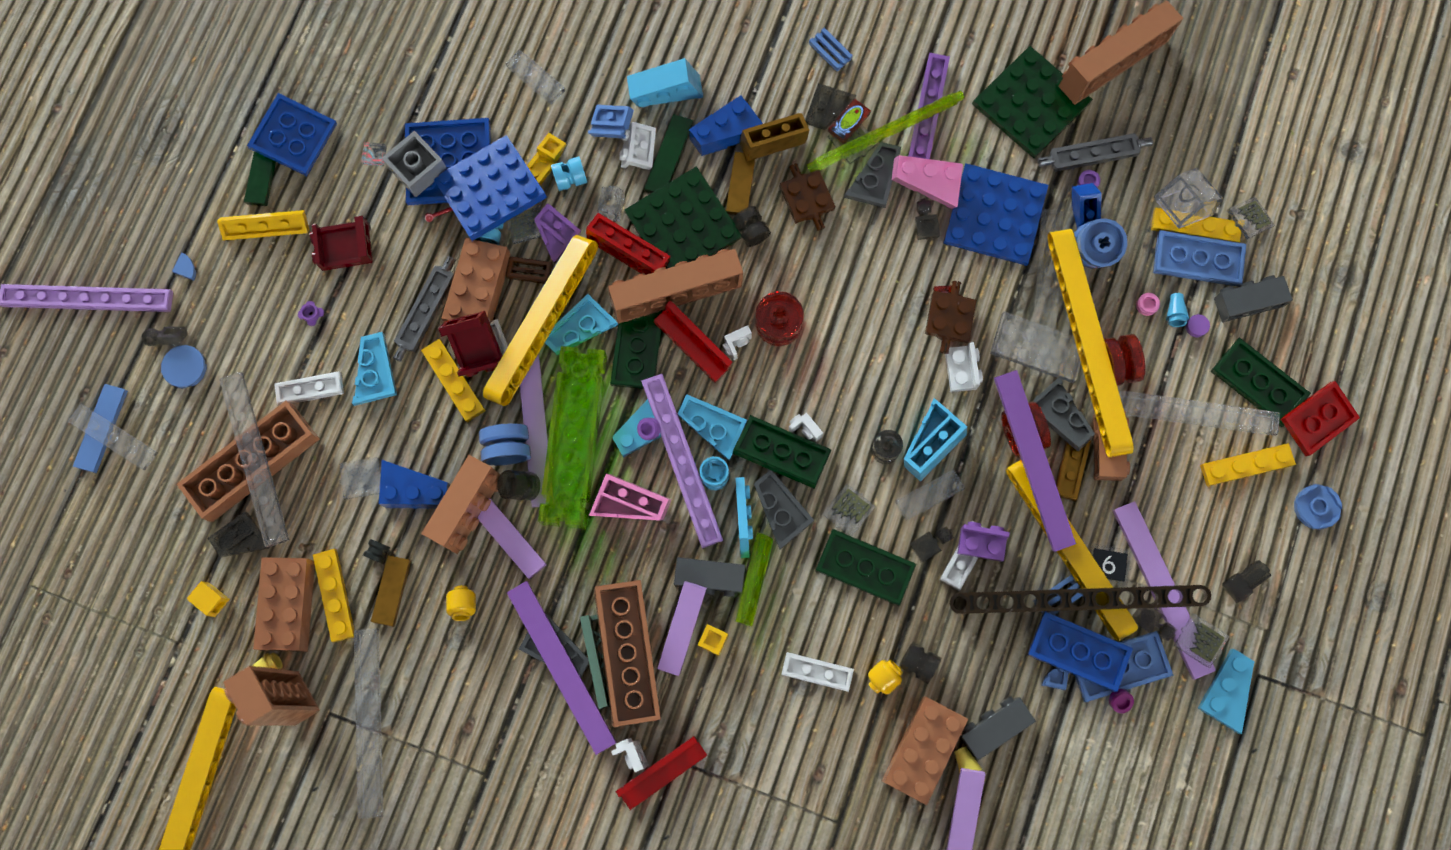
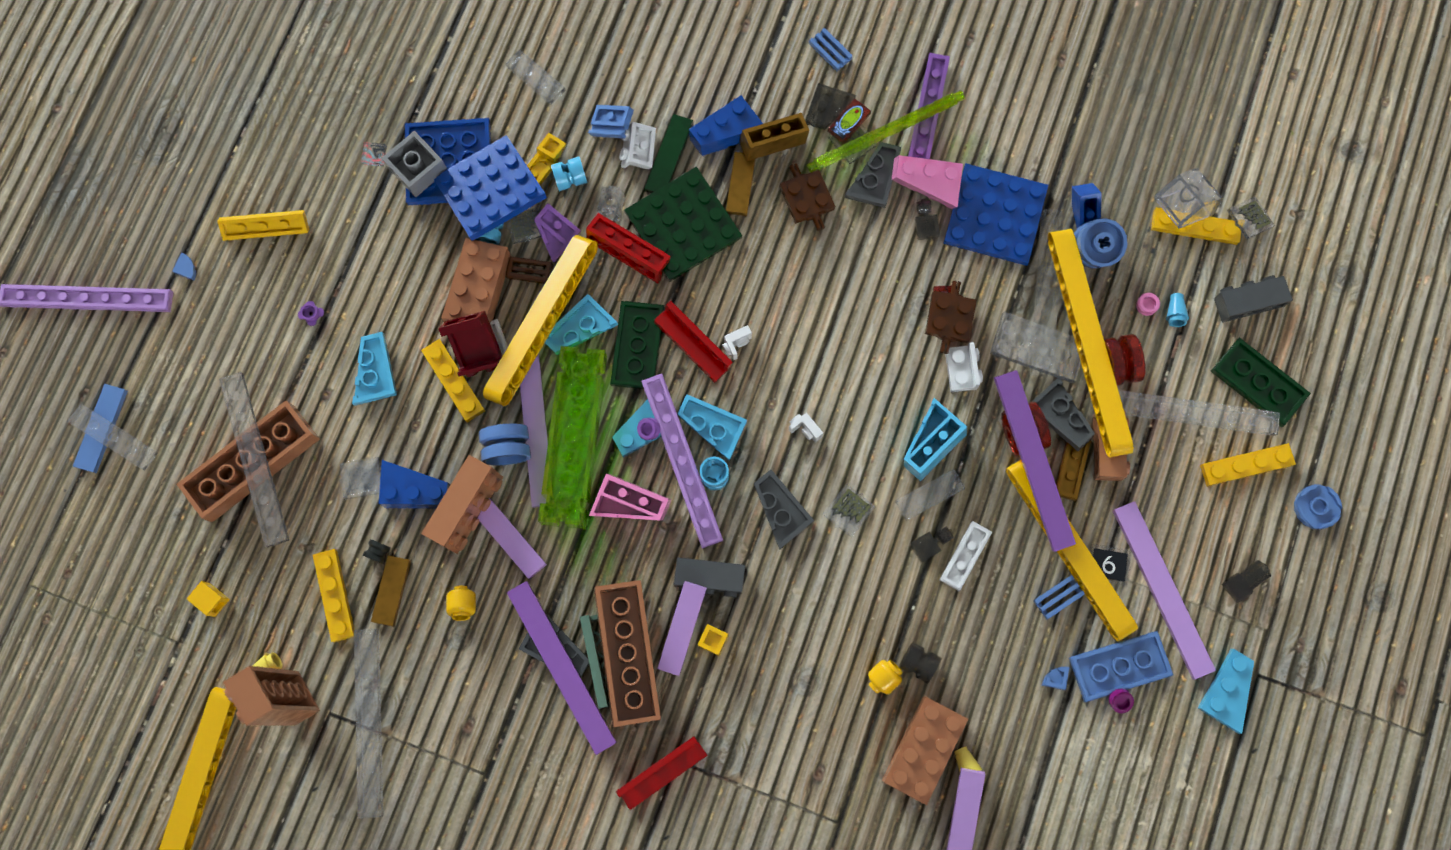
(168, 336): clear smoke plate -> none
(183, 366): medium blue tile -> none
(238, 537): clear smoke wing -> none
(259, 180): dark green tile -> none
(284, 604): nougat brick -> none
(292, 134): blue plate -> none
(309, 388): white tile -> none
(341, 245): dark red panel -> none
(424, 309): flat silver plate -> none
(429, 217): red hinge -> none
(518, 485): clear smoke wheel -> none
(635, 756): white bracket -> none
(665, 84): medium azure wedge -> none
(680, 284): nougat brick -> none
(744, 513): medium azure wing -> none
(752, 228): clear smoke wheel -> none
(754, 580): clear neon green tile -> none
(781, 306): clear red wheel -> none
(782, 451): dark green tile -> none
(817, 672): white tile -> none
(866, 567): dark green tile -> none
(887, 447): clear smoke wheel -> none
(982, 541): medium lavender bracket -> none
(996, 727): dark grey brick -> none
(1029, 102): dark green plate -> none
(1065, 595): dark brown beam -> none
(1080, 651): blue plate -> none
(1088, 177): medium lavender tile -> none
(1095, 152): flat silver plate -> none
(1120, 51): nougat brick -> none
(1150, 617): clear smoke plate -> none
(1197, 326): medium lavender tile -> none
(1199, 258): medium blue tile -> none
(1201, 640): piece -> none
(1320, 418): red plate -> none

